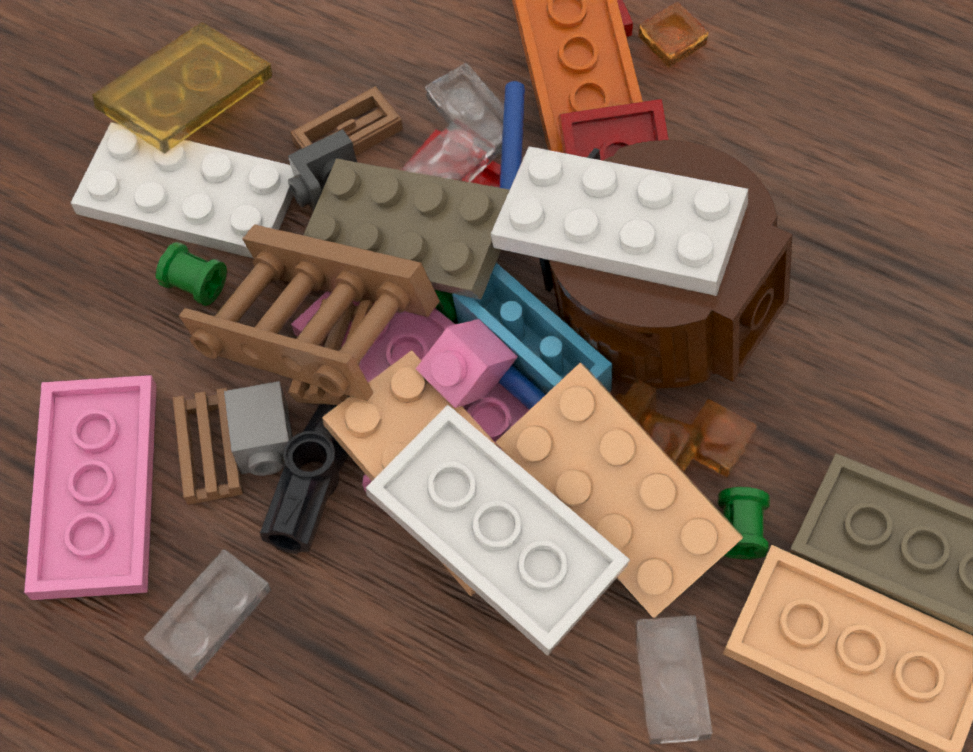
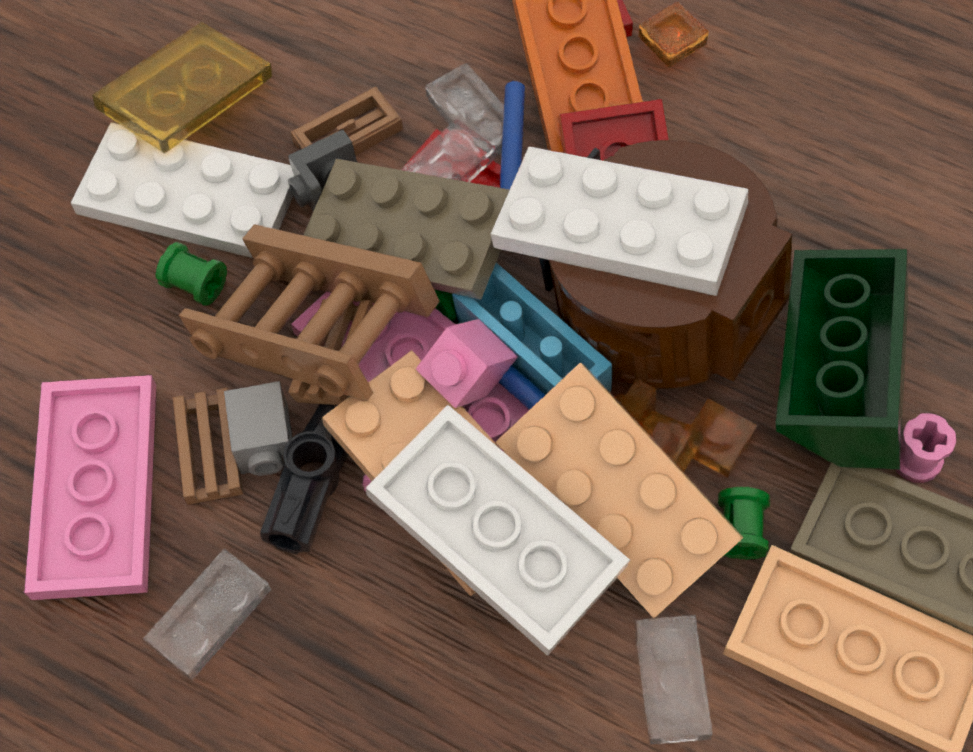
(846, 356): none -> dark green slope
(938, 443): none -> bright pink bush

